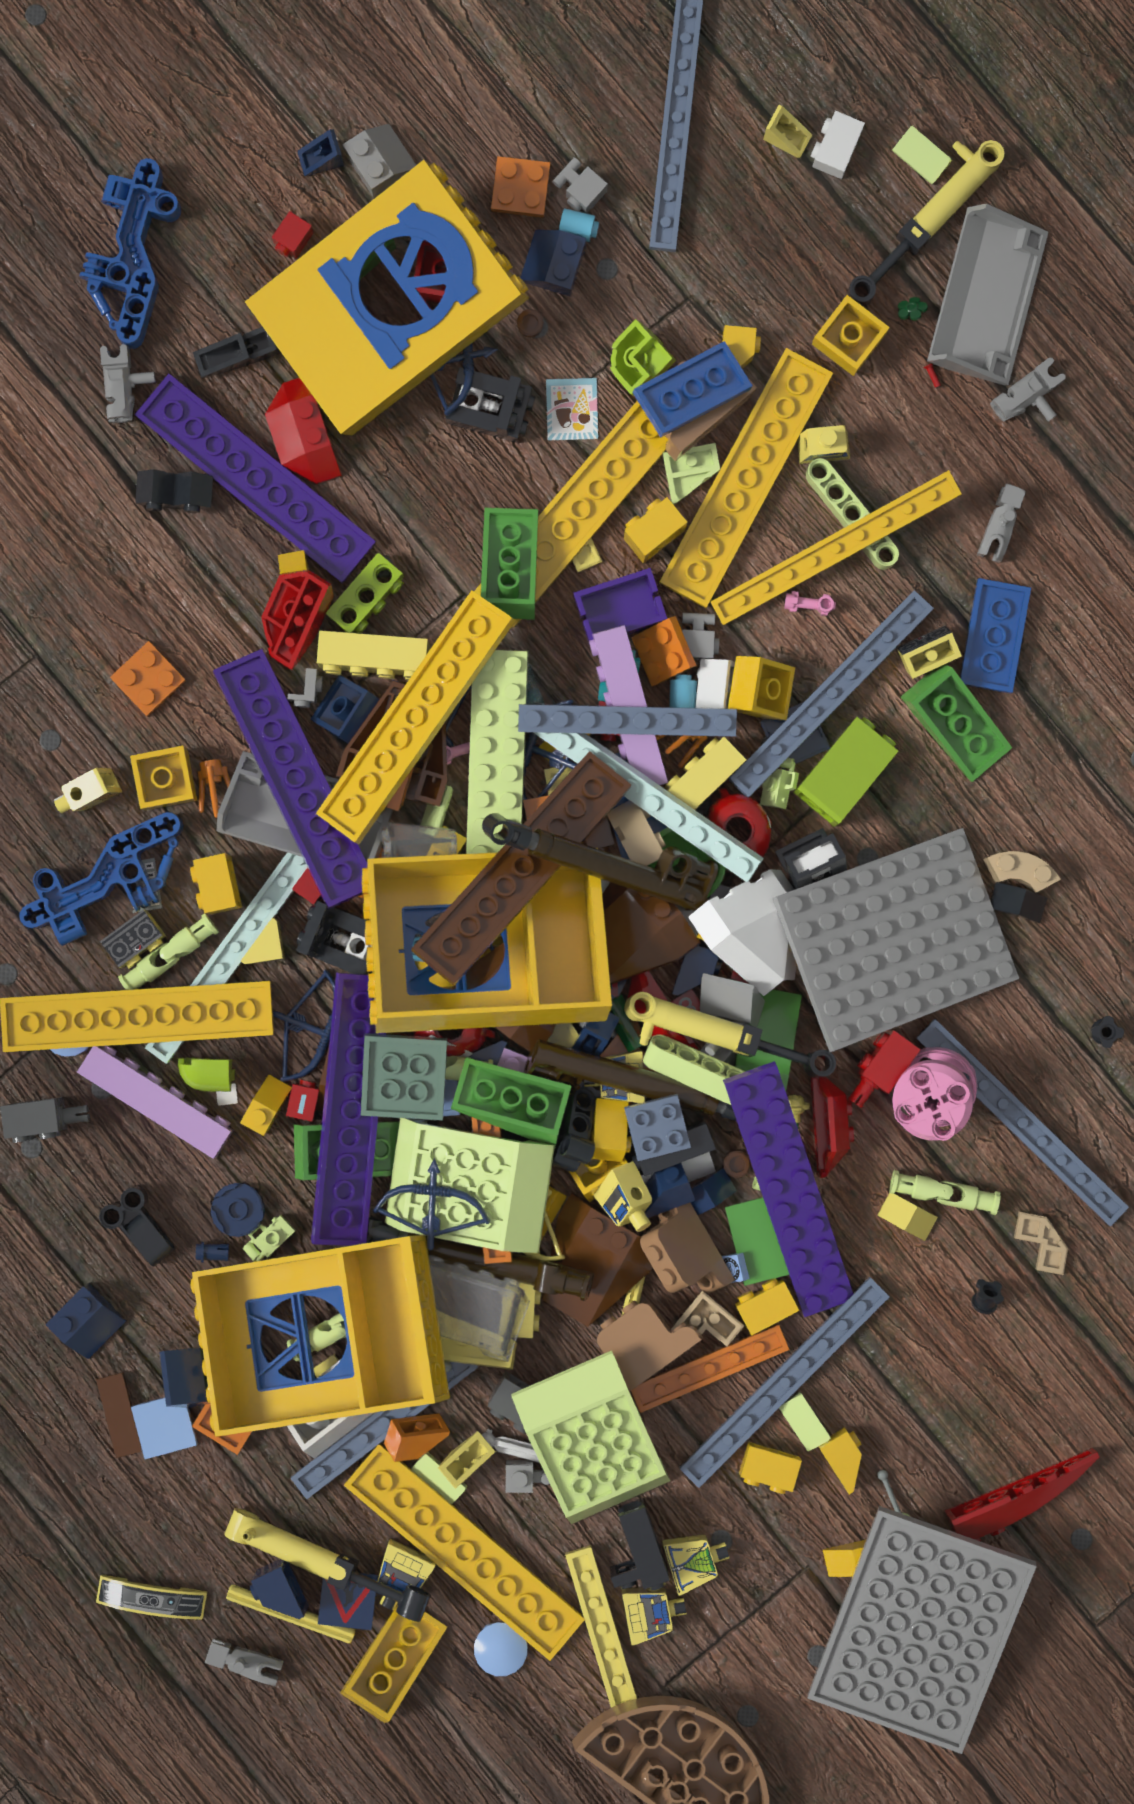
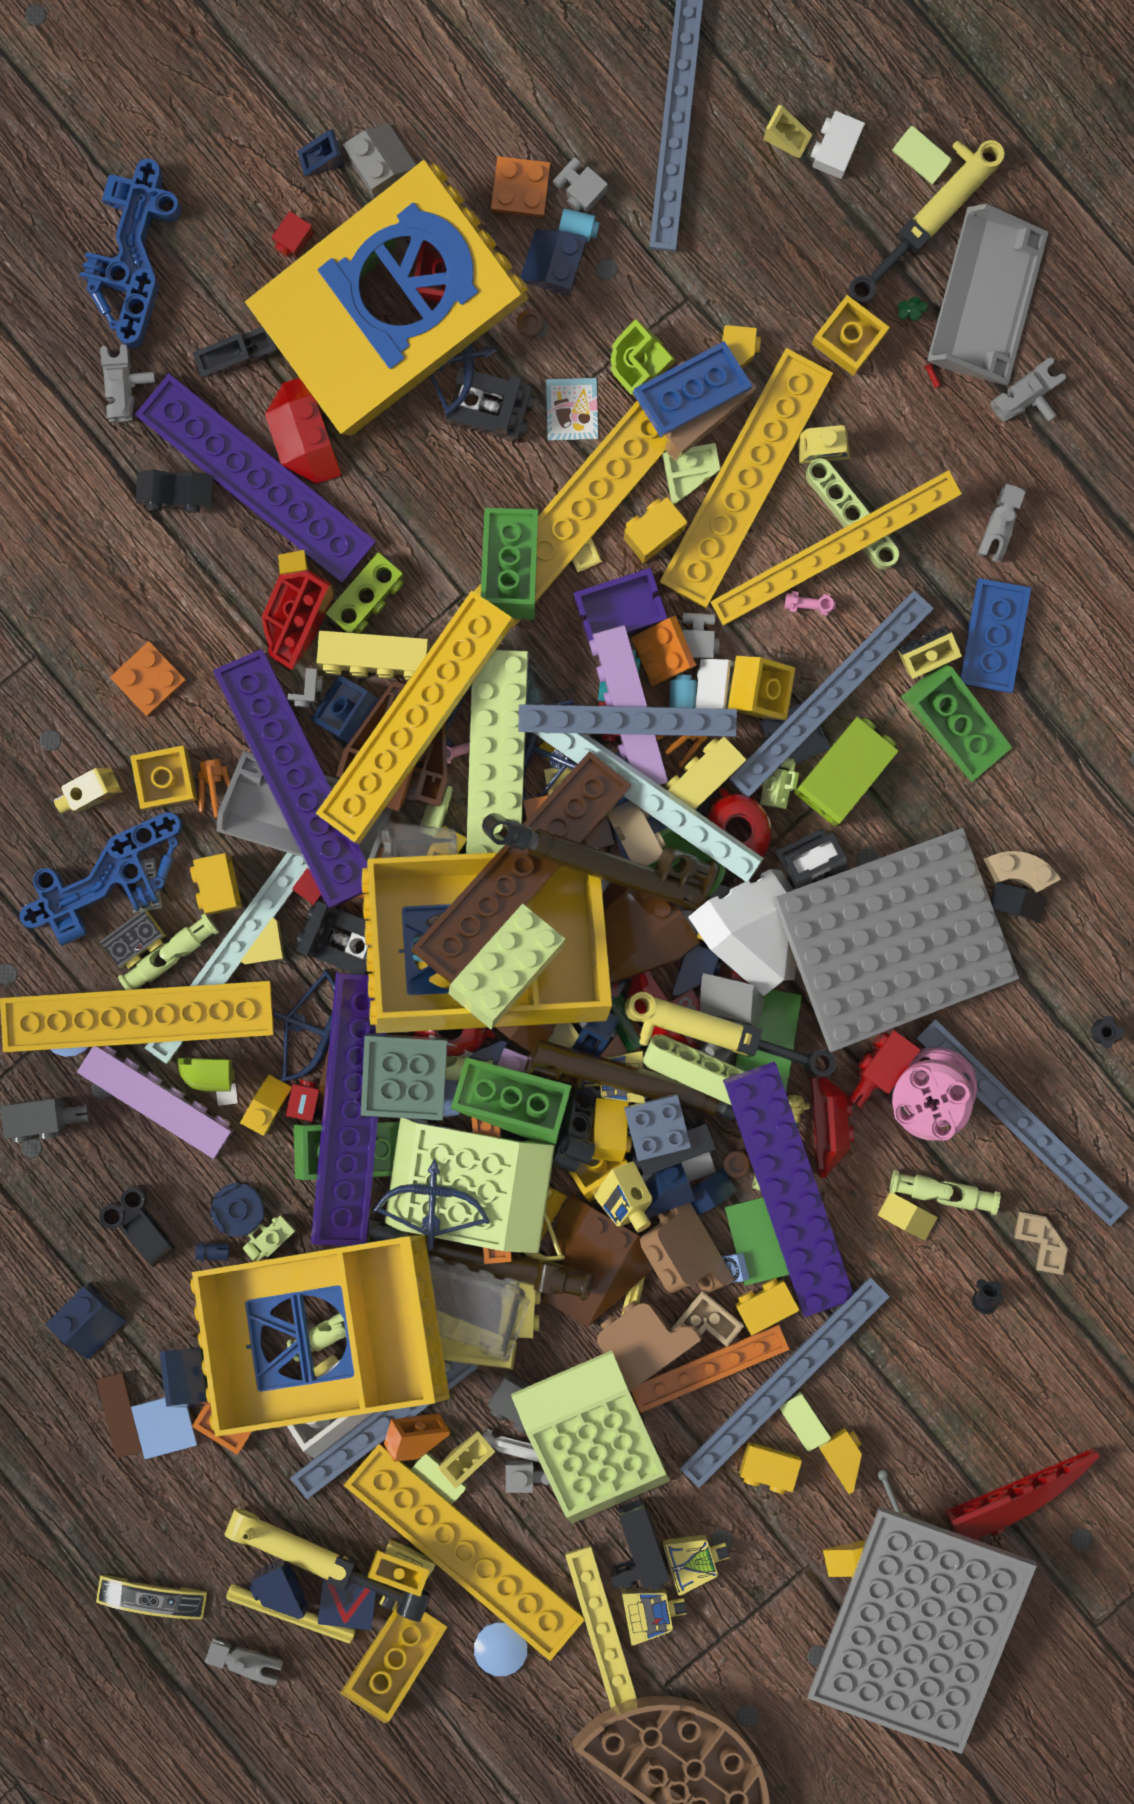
(398, 1573): none -> yellow slope
(506, 966): none -> yellowish green brick

